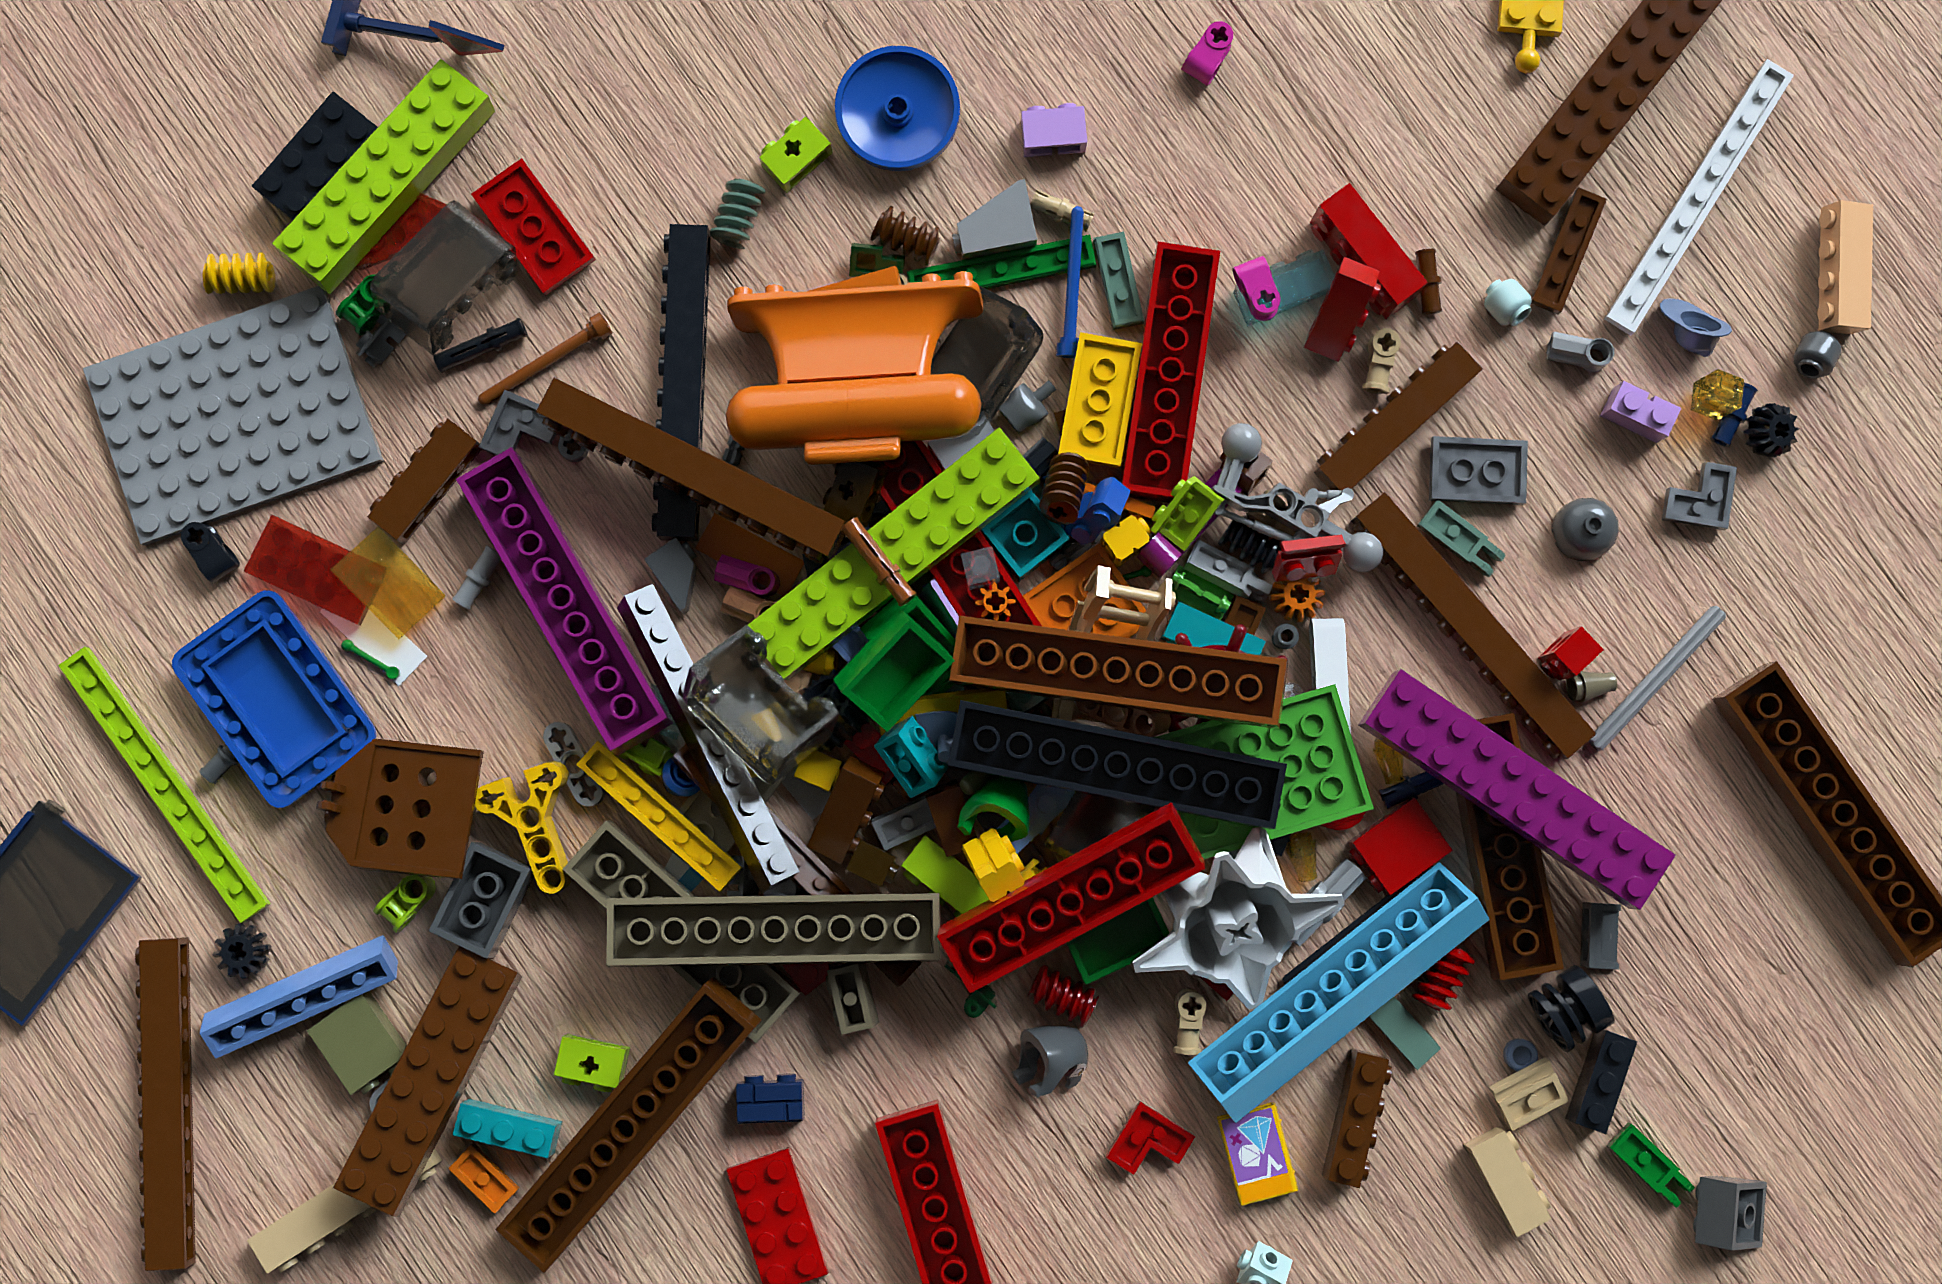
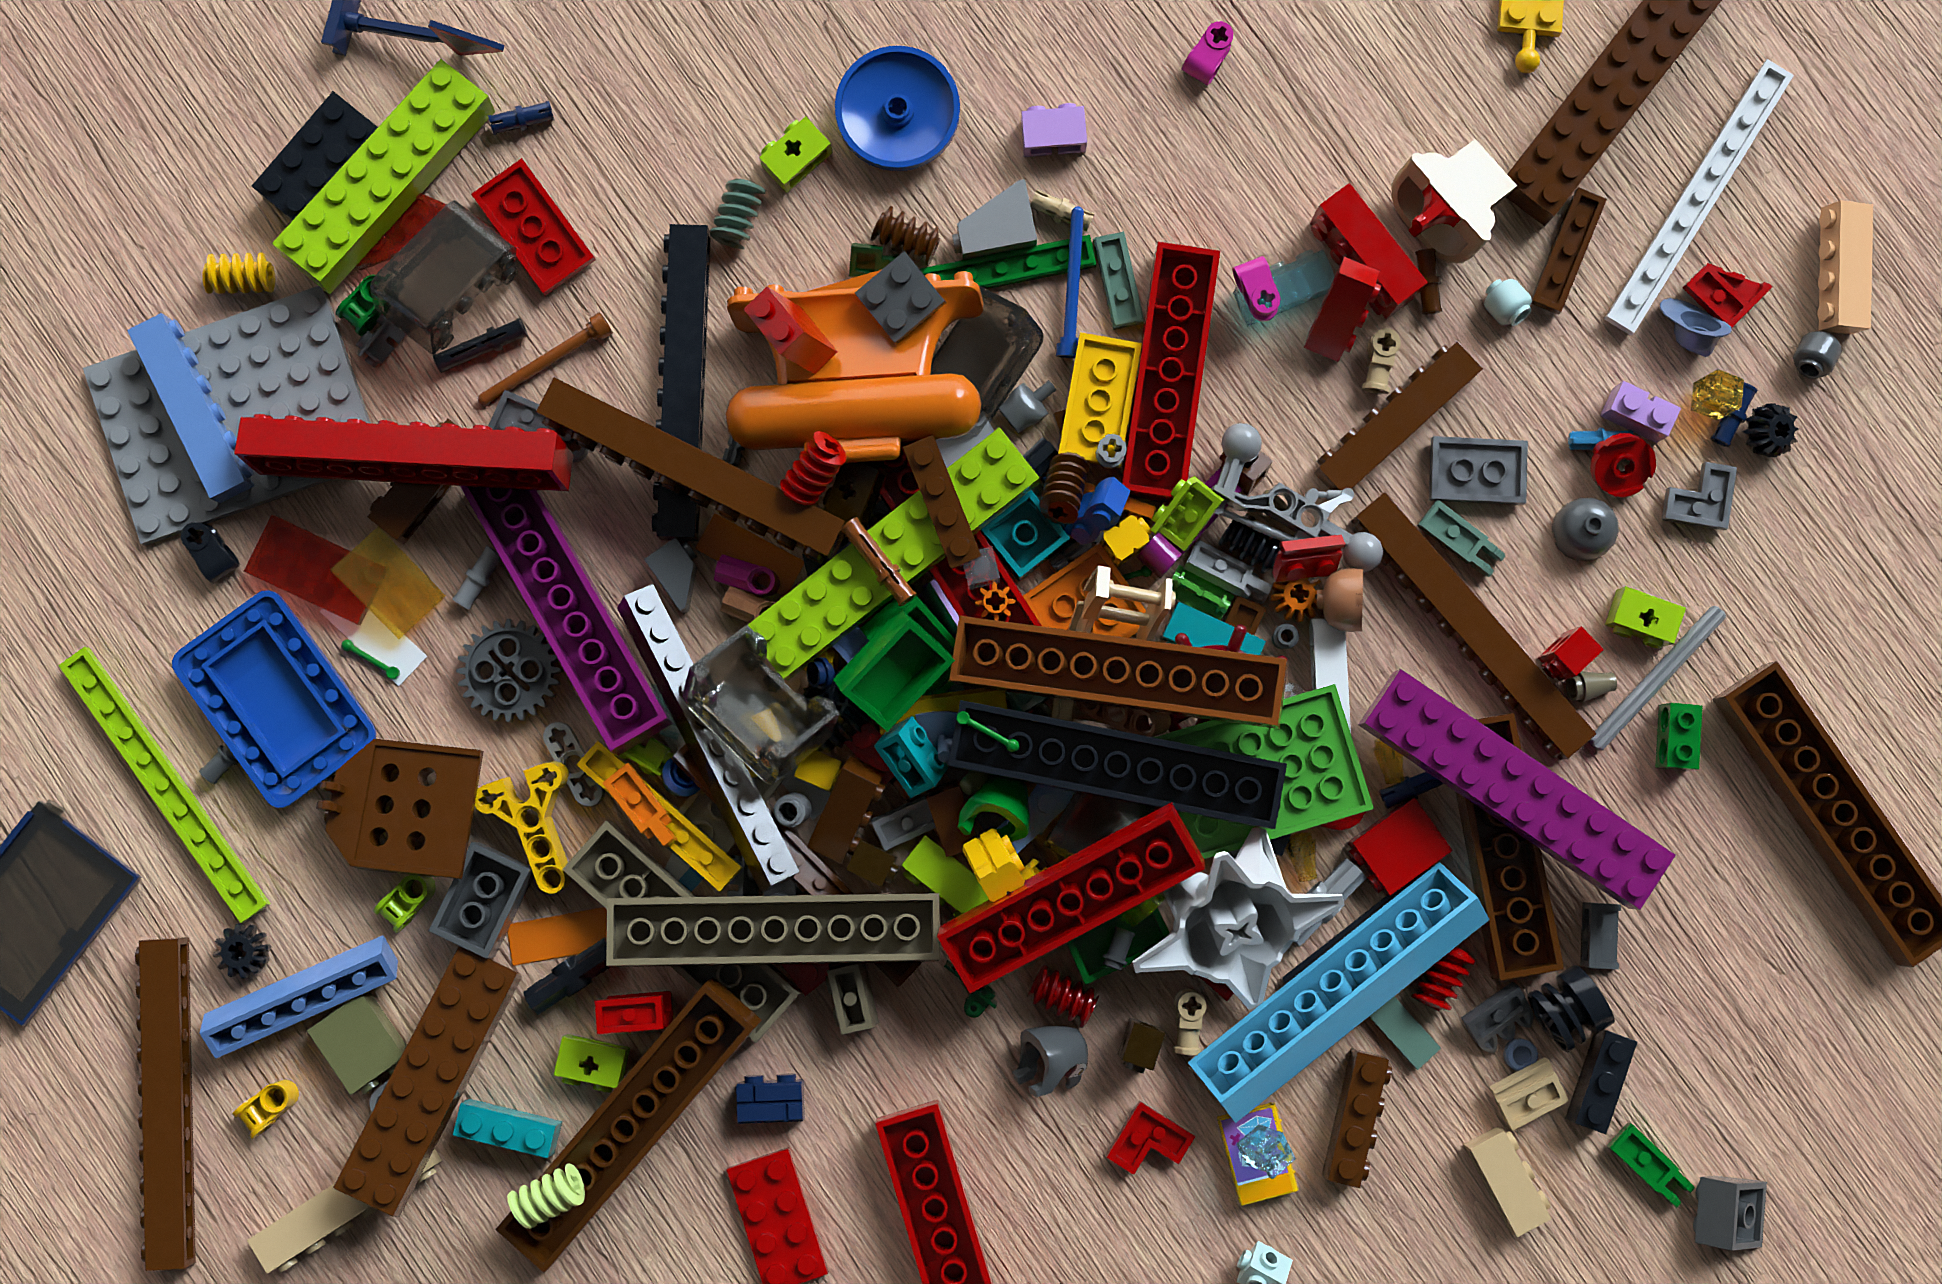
(191, 407): none -> medium blue brick
(263, 1109): none -> yellow piece
(405, 452): none -> red brick
(484, 1178): orange plate -> none
(490, 691): none -> dark grey gear
(521, 117): none -> dark blue pin
(547, 1198): none -> yellowish green piece
(556, 935): none -> orange sticker
(567, 977): none -> black piece
(634, 1012): none -> red panel
(640, 804): none -> orange hinge
(784, 813): none -> light grey brick
(790, 330): none -> red brick
(814, 469): none -> red piece
(820, 673): none -> dark blue plate
(900, 297): none -> dark grey plate
(942, 502): none -> reddish brown plate
(963, 718): none -> green hinge
(1118, 949): none -> dark grey pin
(1119, 447): none -> light grey bush
(1140, 1045): none -> dark brown brick
(1142, 910): none -> clear neon green beam
(1266, 1150): none -> clear light blue brick
(1343, 599): none -> nougat cylinder
(1451, 199): none -> piece
(1498, 1017): none -> flat silver plate
(1576, 351): light grey piece -> none
(1588, 439): none -> dark azure axle
(1610, 452): none -> red plate
(1662, 616): none -> lime brick
(1678, 736): none -> green brick
(1725, 293): none -> red wing

